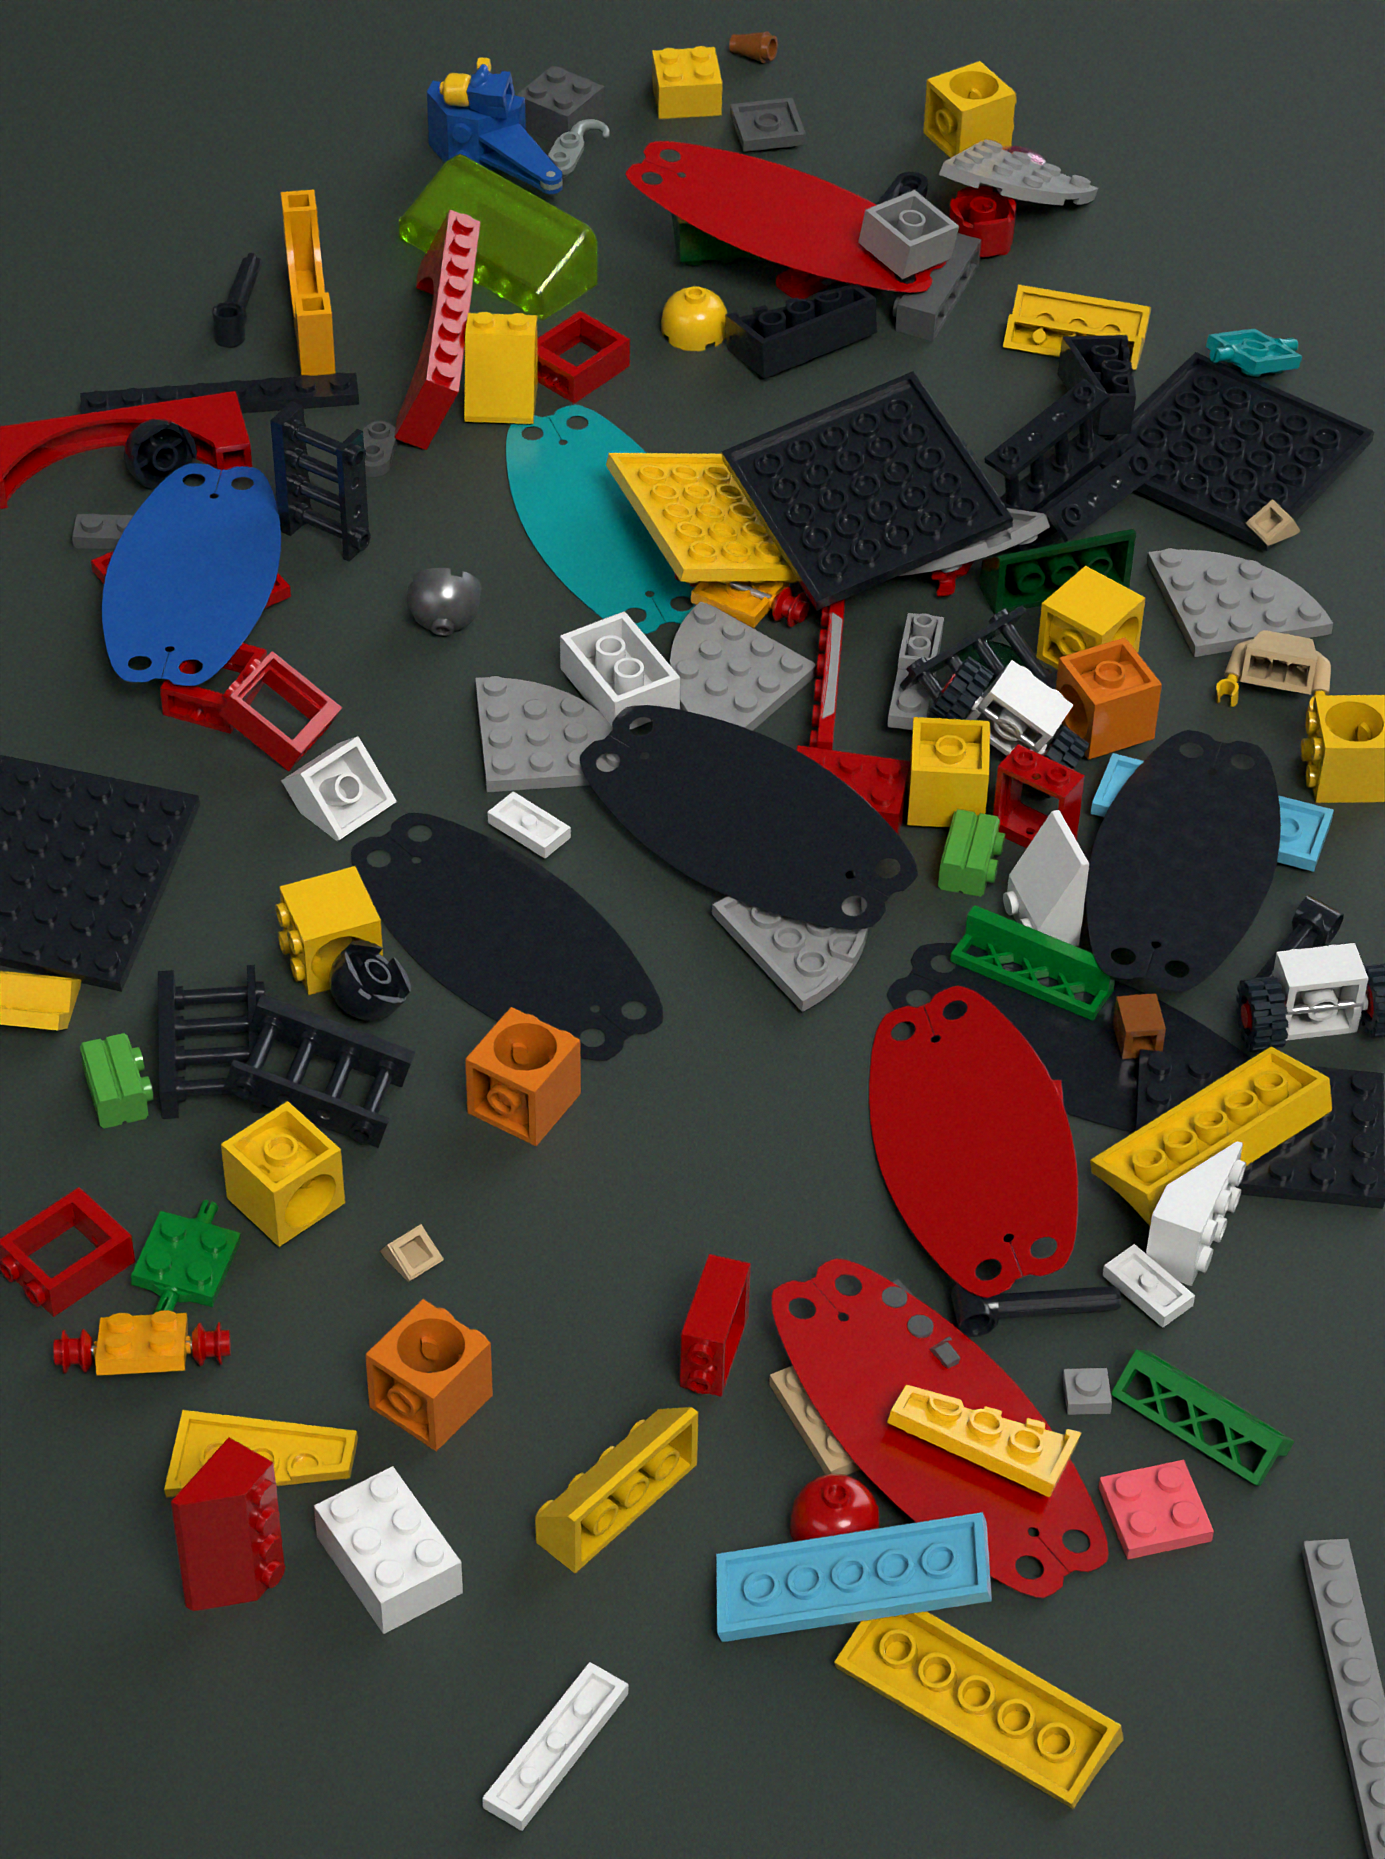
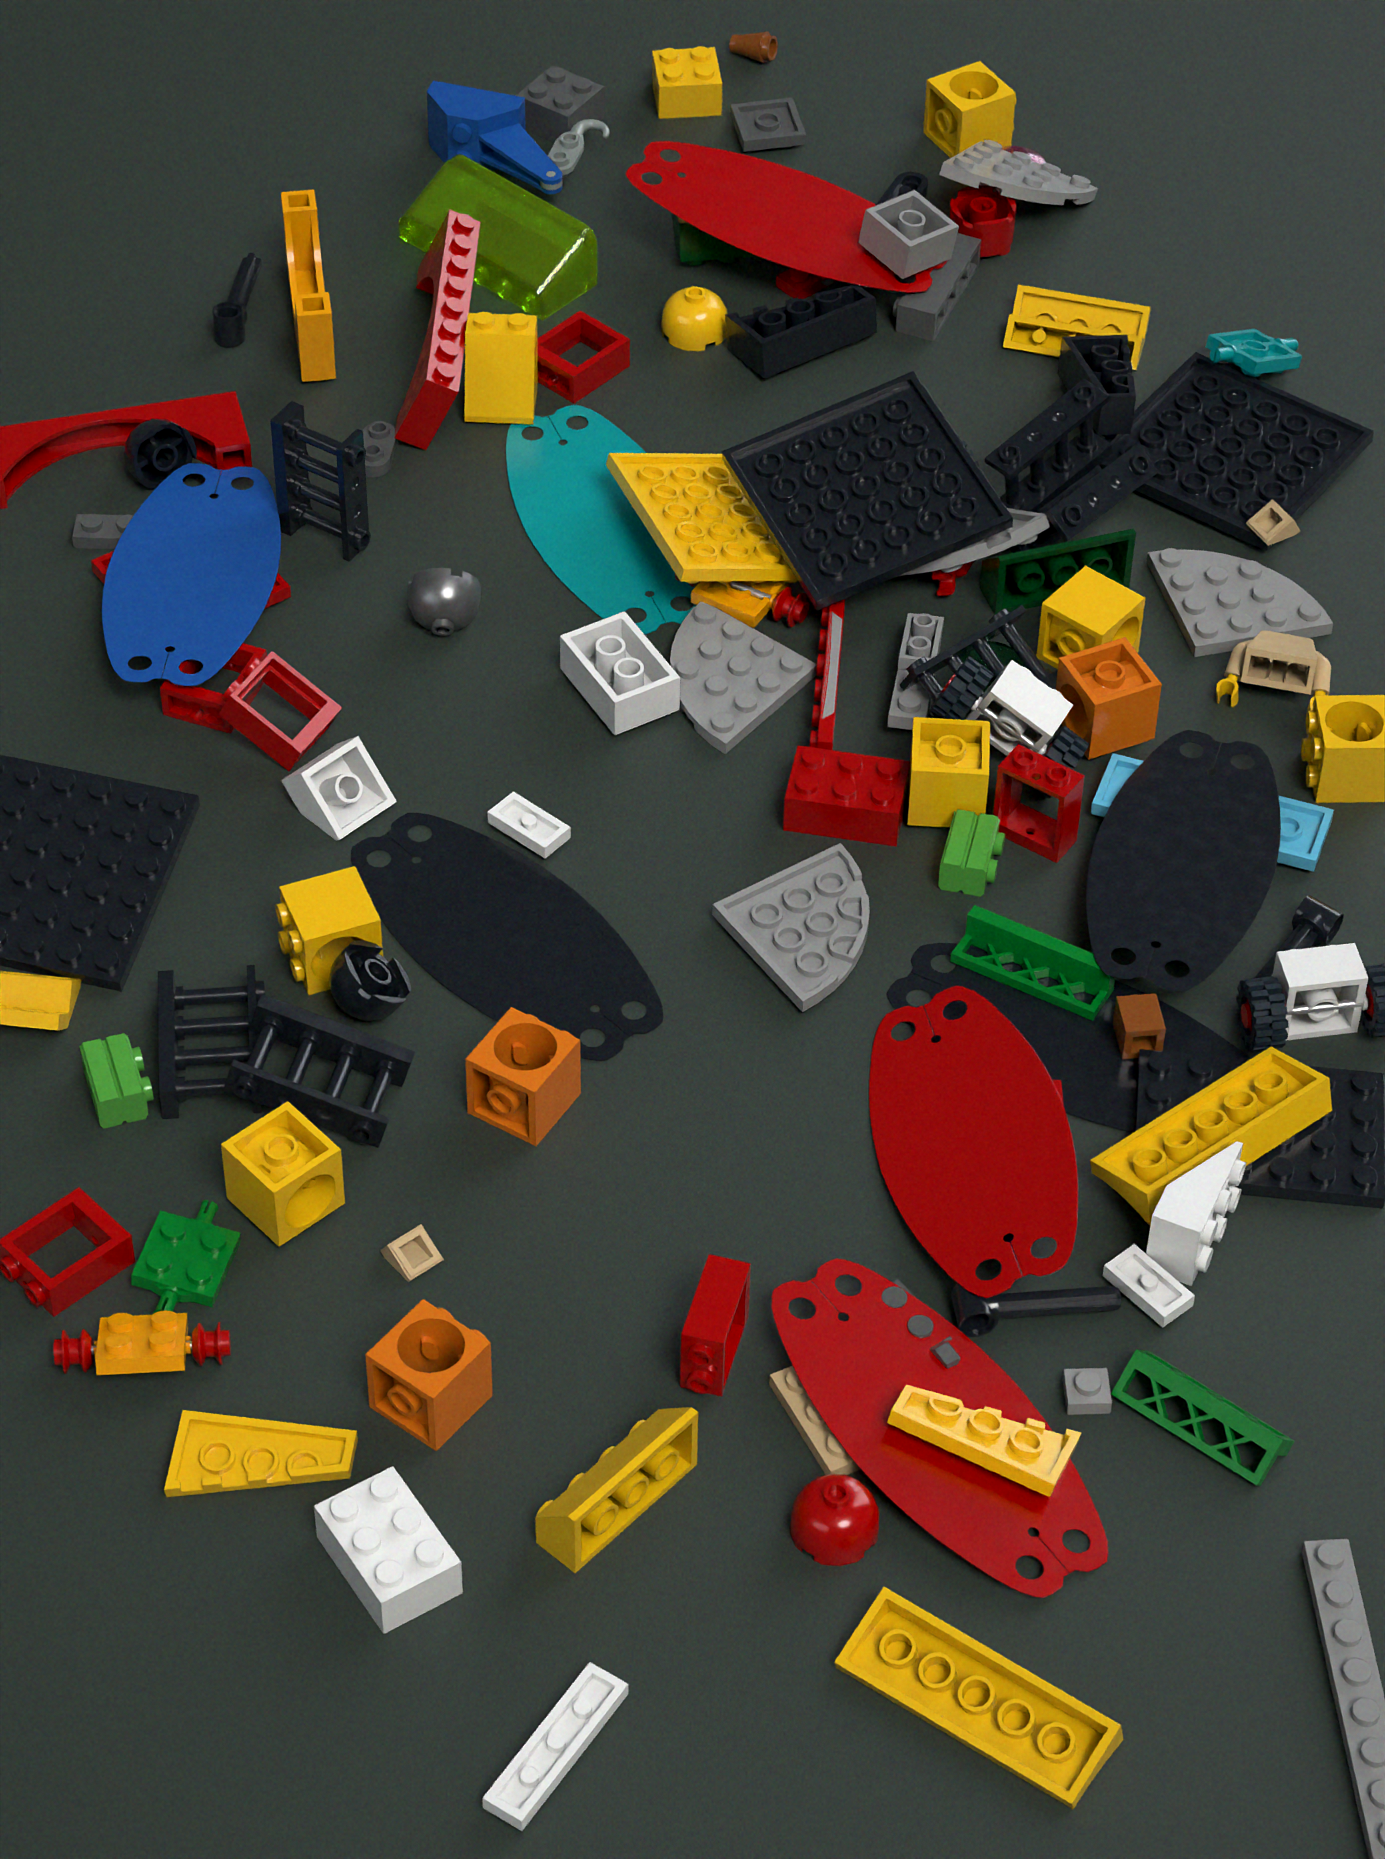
(229, 1529): red slope -> none
(252, 395): black plate -> none
(483, 91): blue piece -> none
(536, 735): light grey plate -> none
(748, 816): black piece -> none
(853, 1577): medium azure plate -> none
(1050, 883): white slope -> none
(1155, 1509): coral plate -> none

